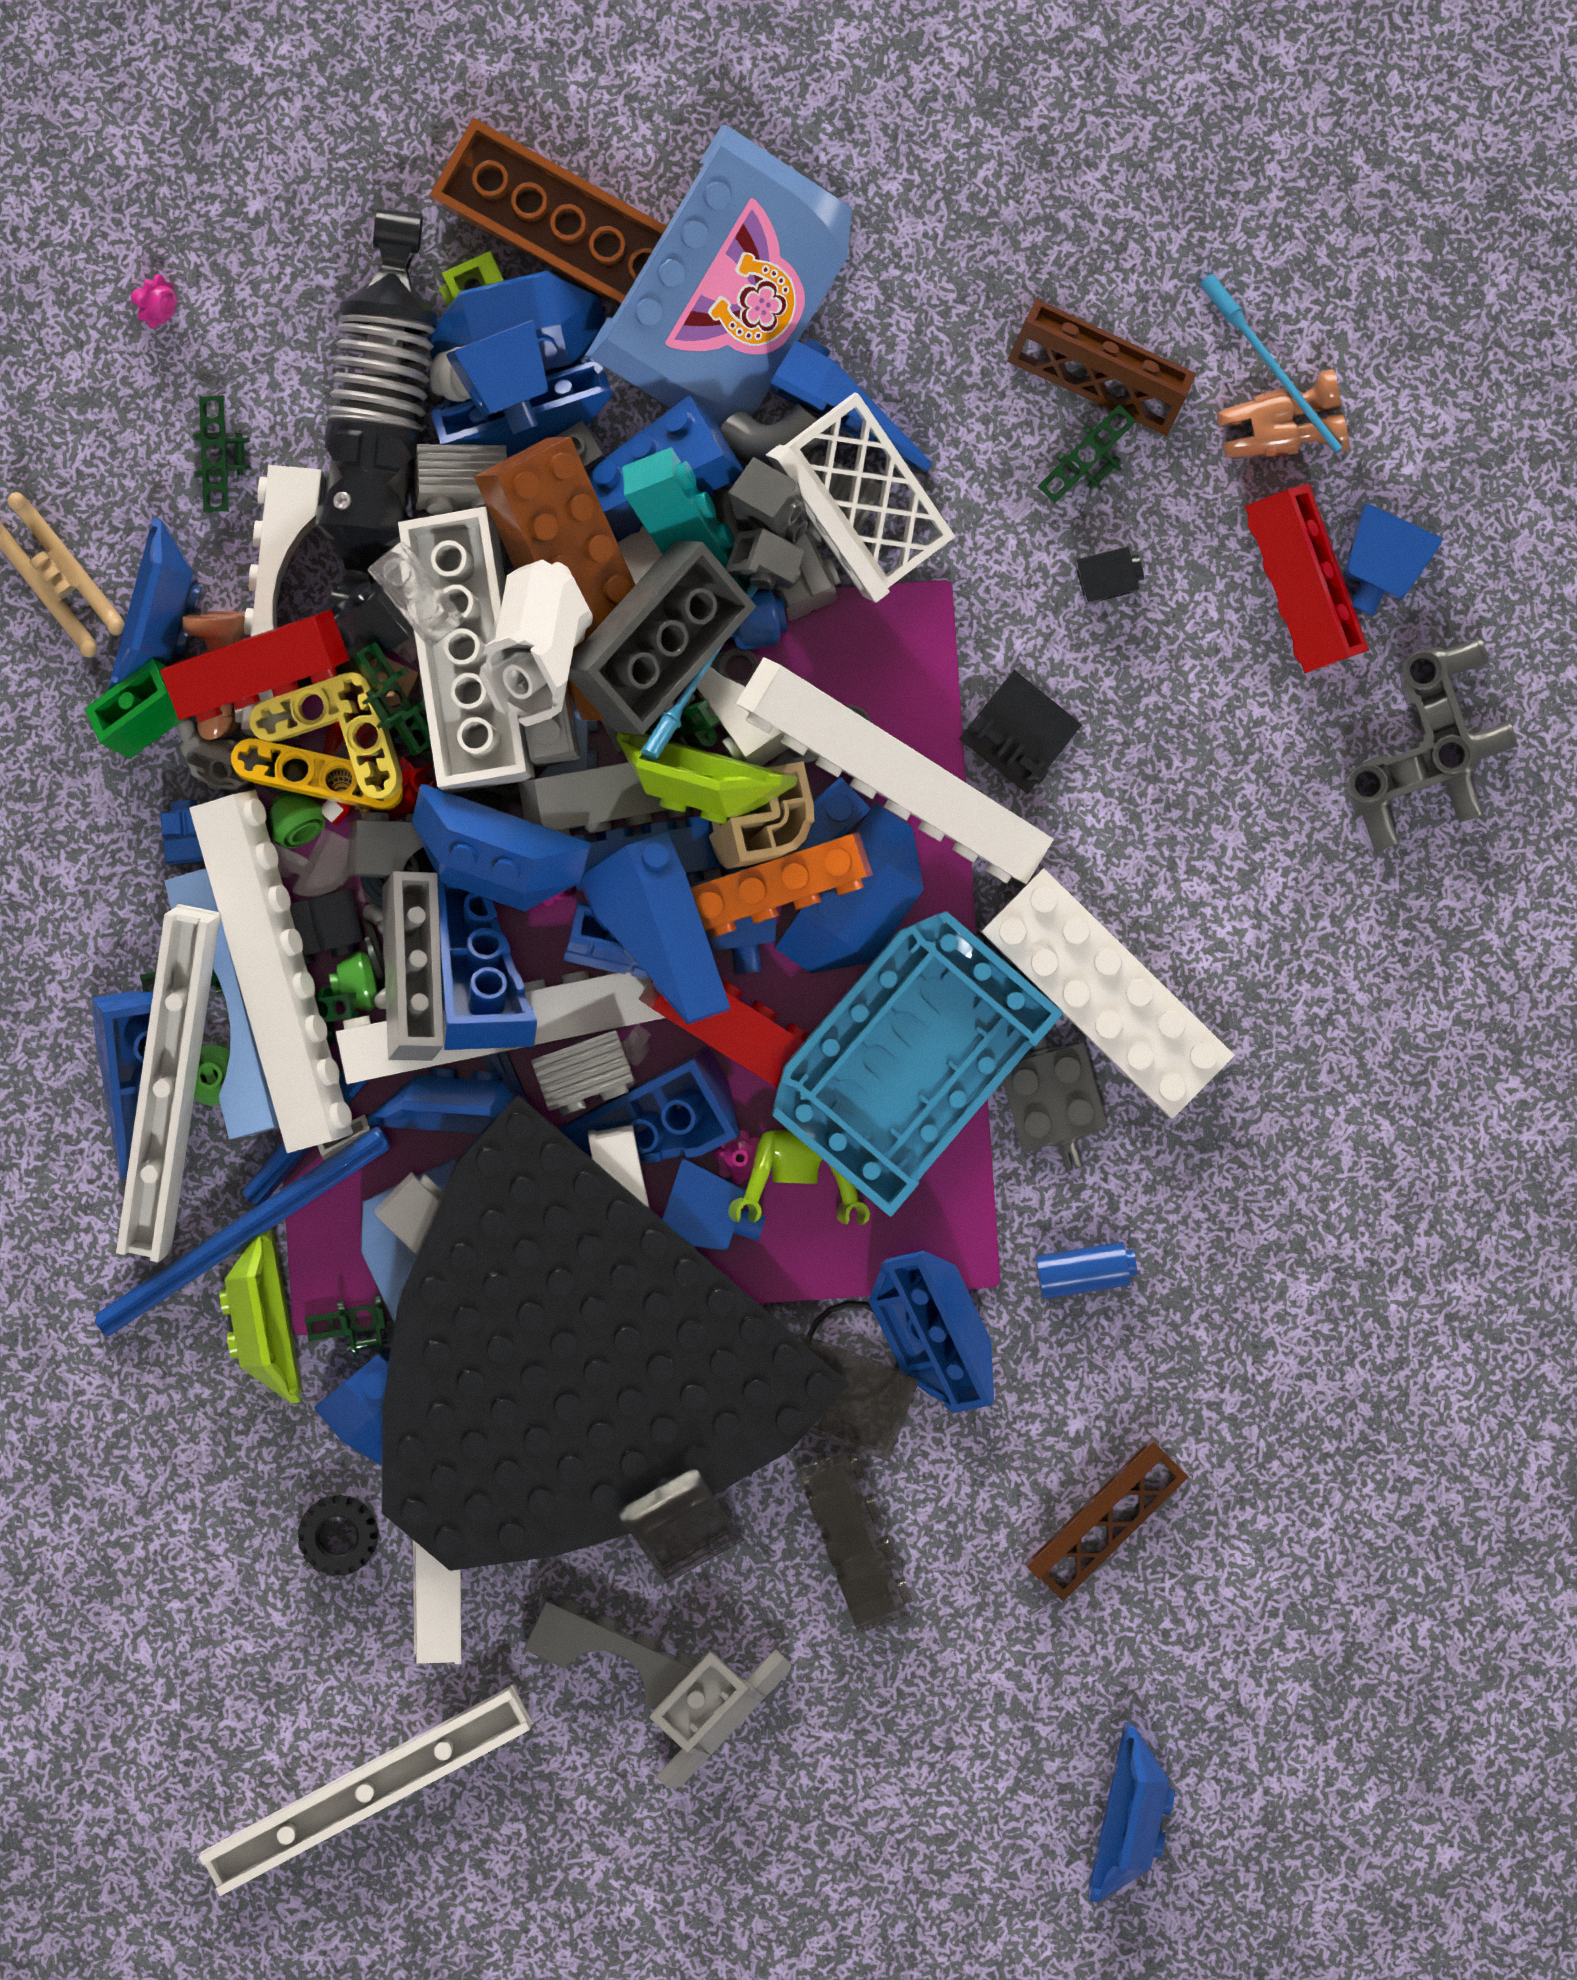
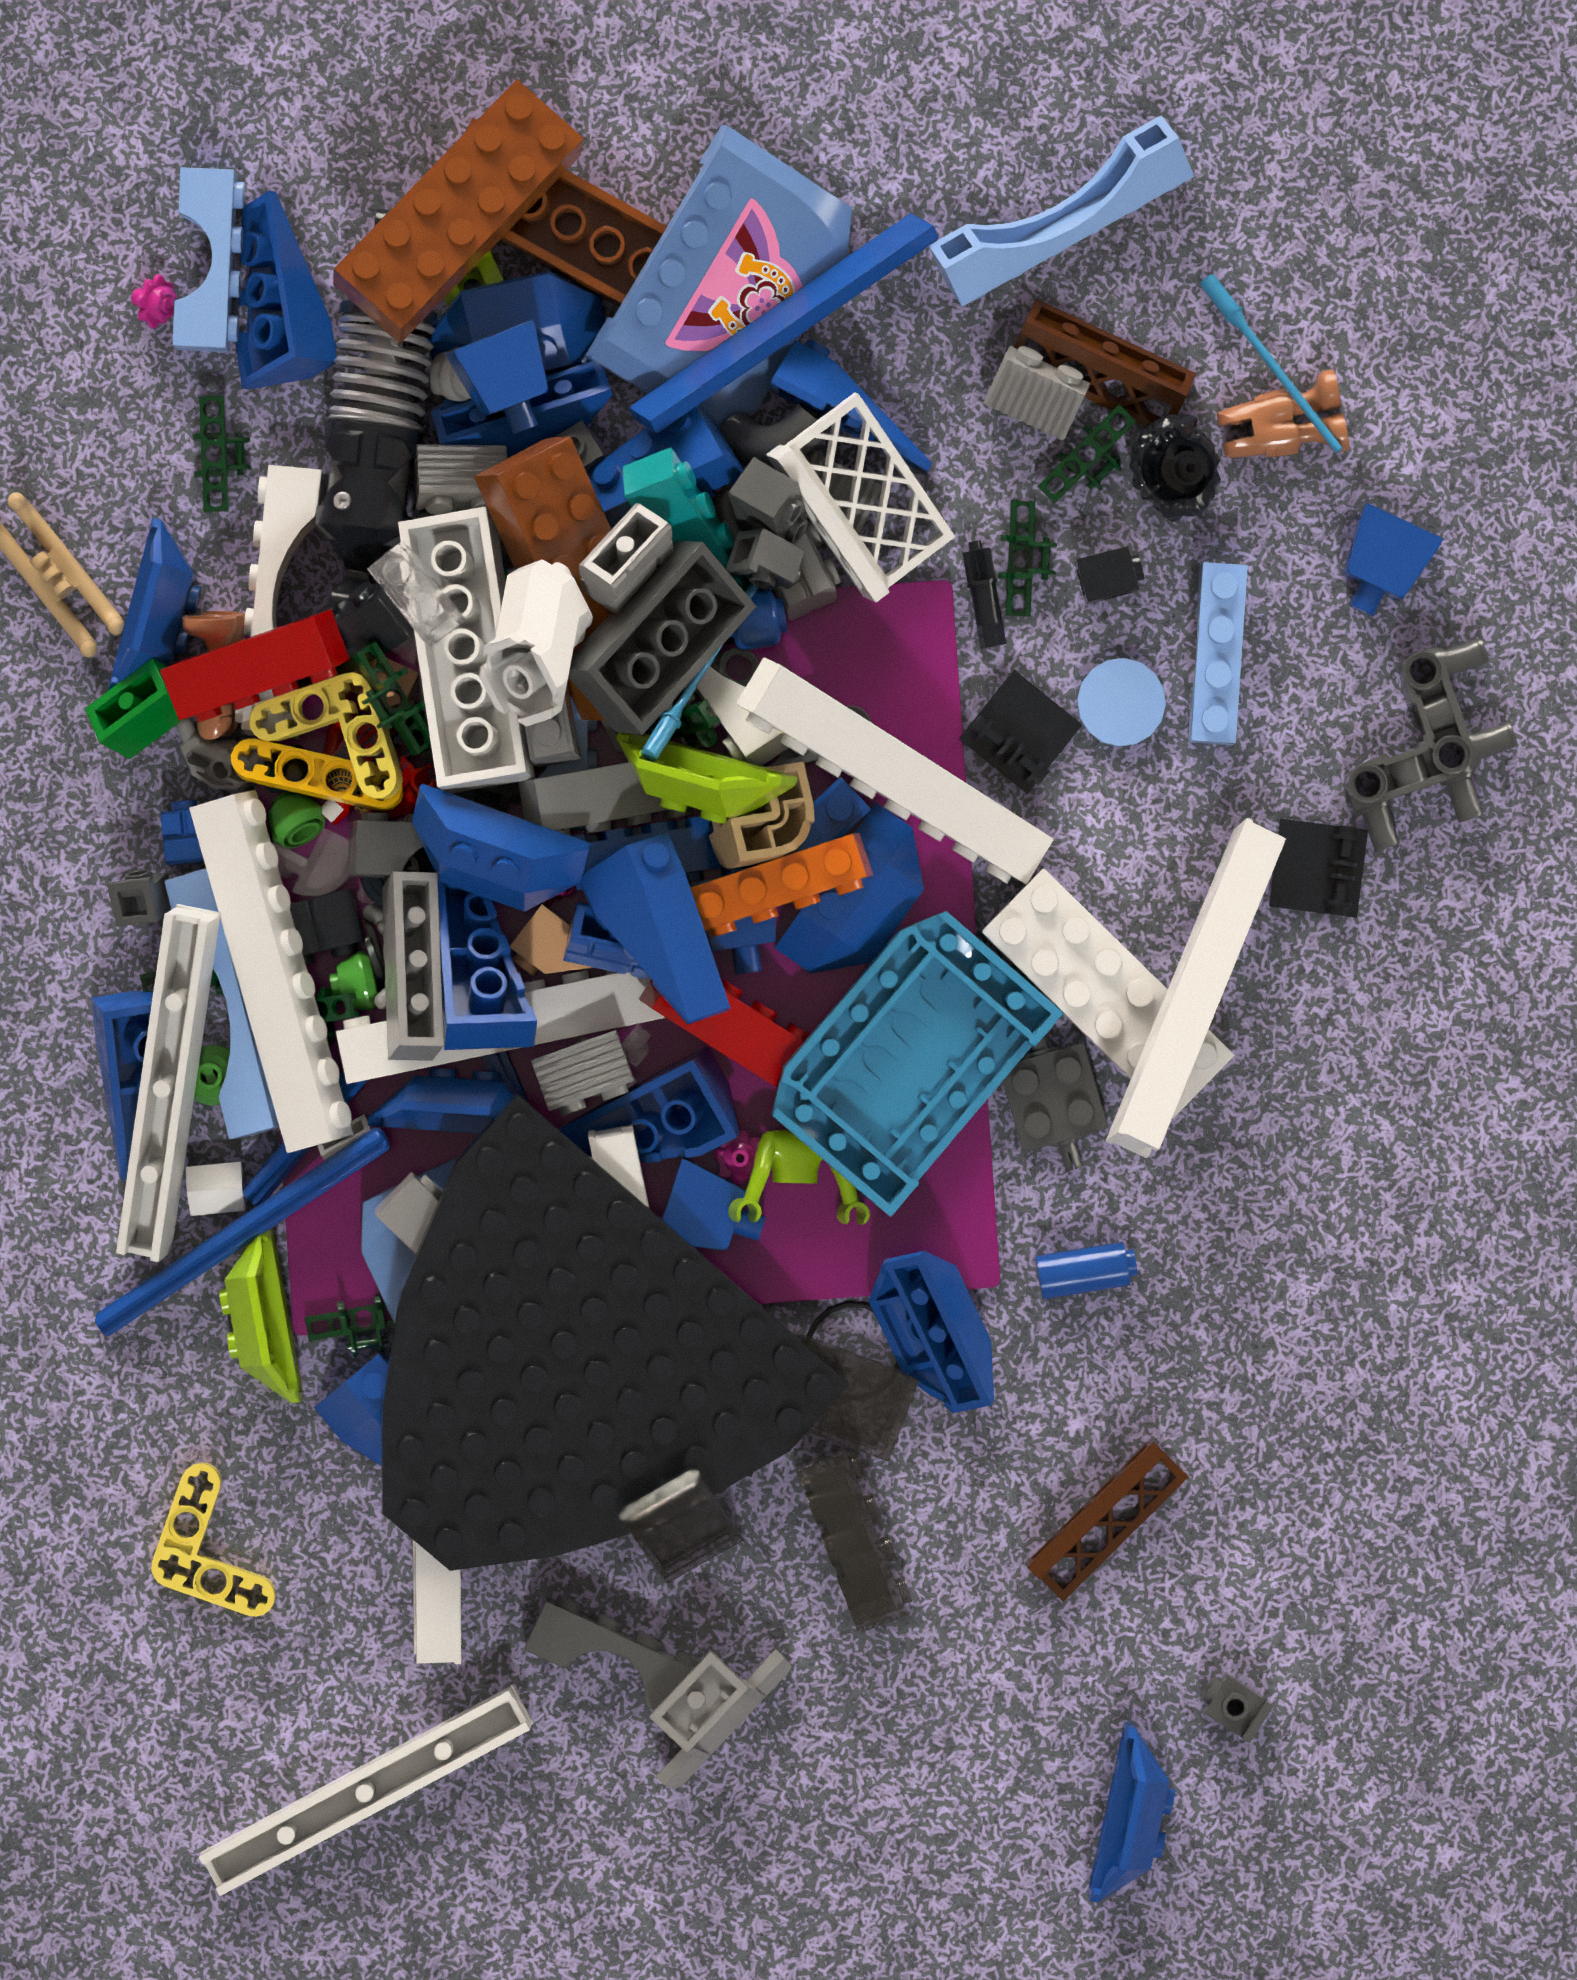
(139, 898): none -> dark grey brick
(188, 1550): none -> light yellow beam
(205, 316): none -> light blue arch
(215, 1188): none -> white piece
(286, 319): none -> blue wedge
(318, 1555): black tyre -> none
(458, 211): none -> dark orange brick
(543, 944): none -> light nougat slope
(626, 558): none -> light grey brick
(783, 323): none -> blue tile
(984, 595): none -> black piece
(1027, 571): none -> dark green piece
(1037, 391): none -> light grey brick
(1121, 702): none -> light blue tile
(1137, 172): none -> light blue arch
(1163, 464): none -> black hair
(1196, 989): none -> white tile
(1218, 653): none -> light blue arch
(1254, 1709): none -> dark grey brick
(1306, 578): red brick -> none
(1319, 868): none -> black hinge

